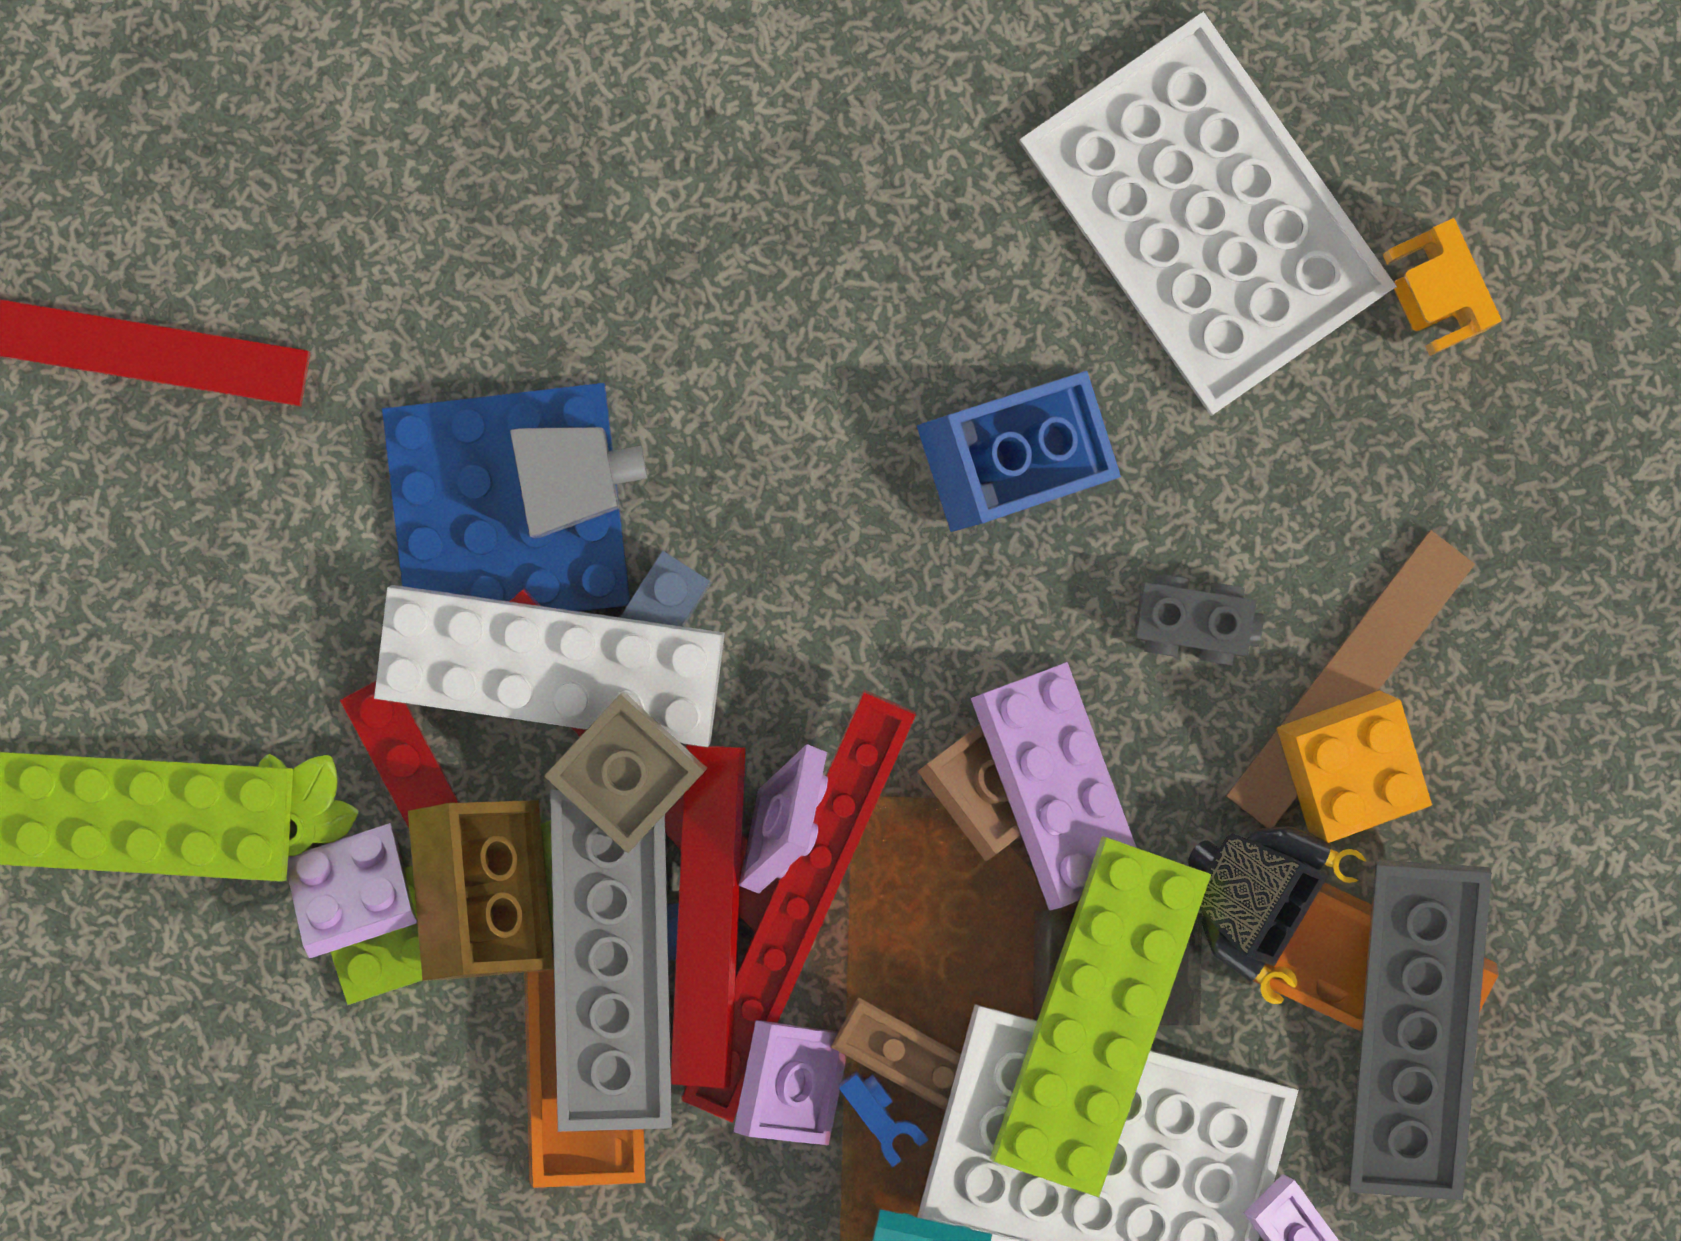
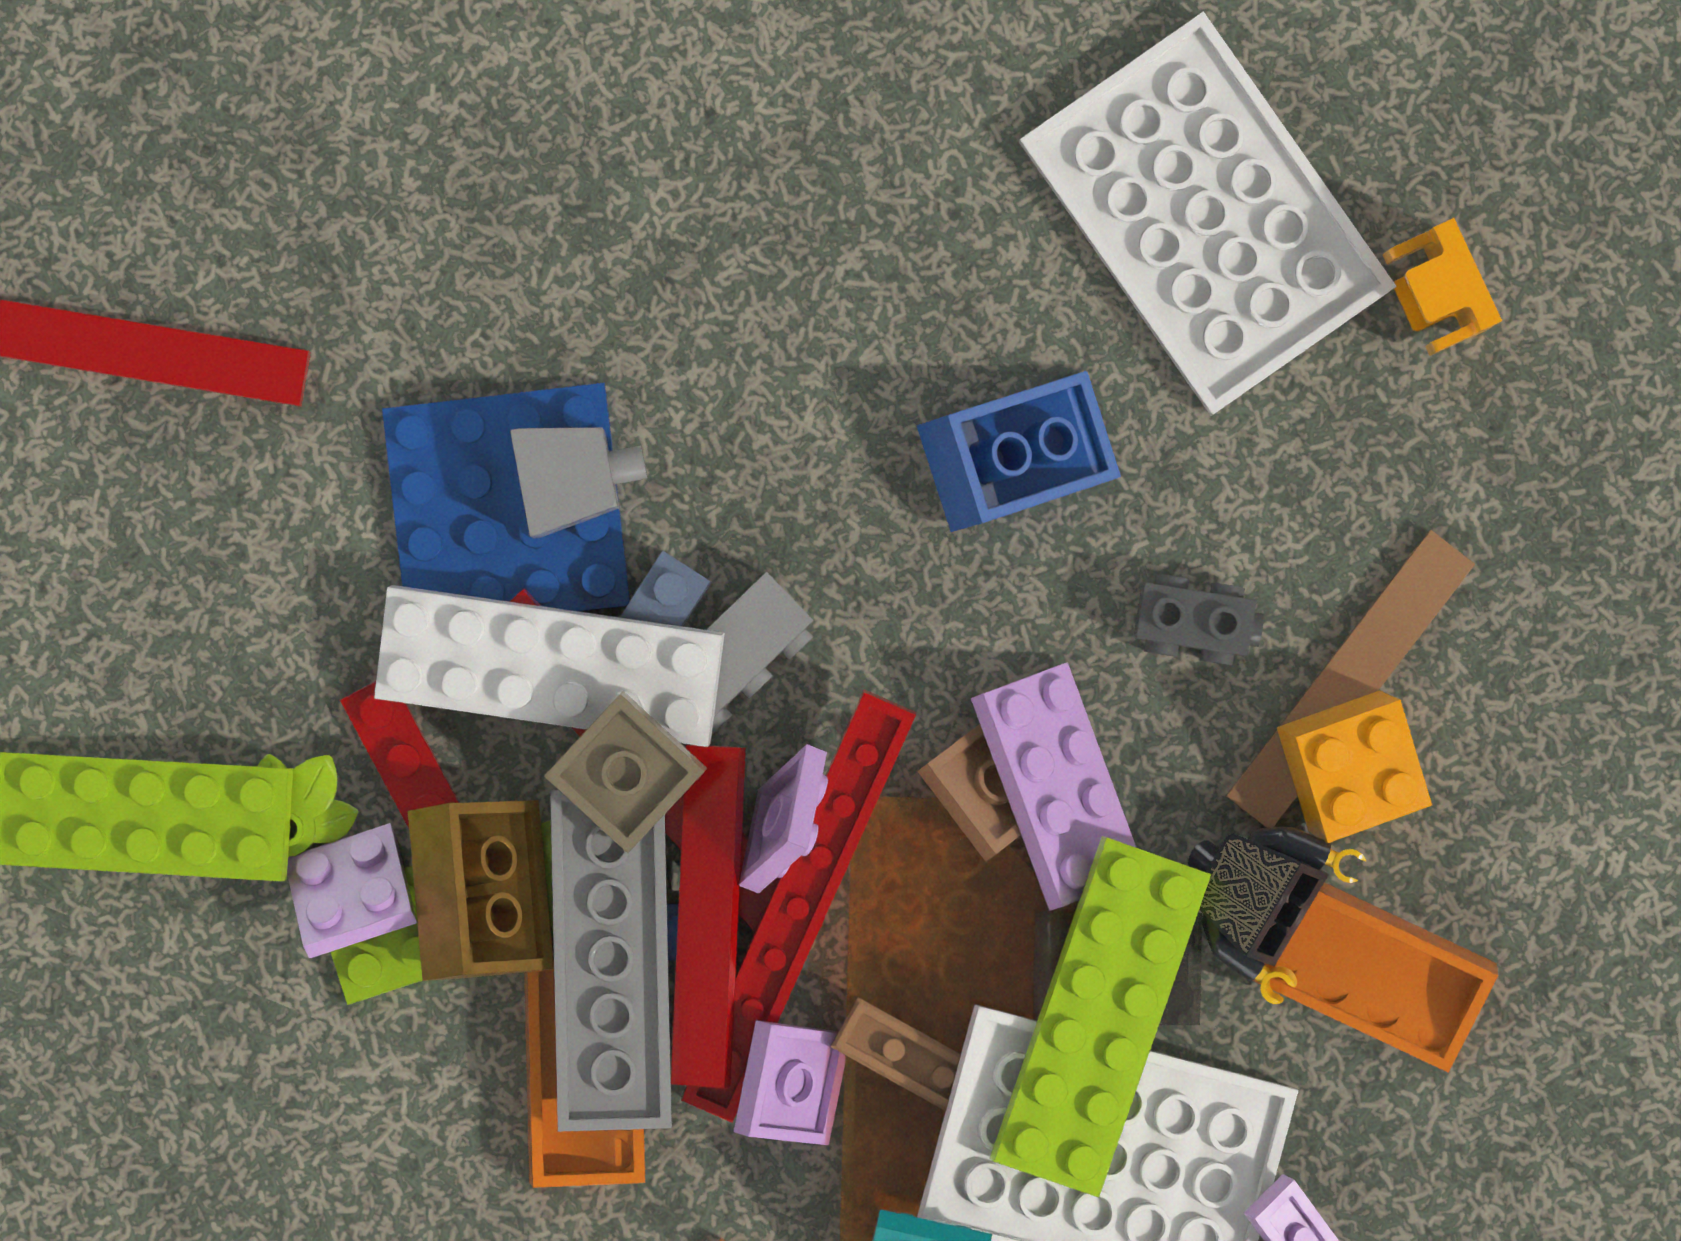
(756, 633): none -> light grey brick
(869, 1102): blue plate -> none
(1419, 1029): dark grey plate -> none

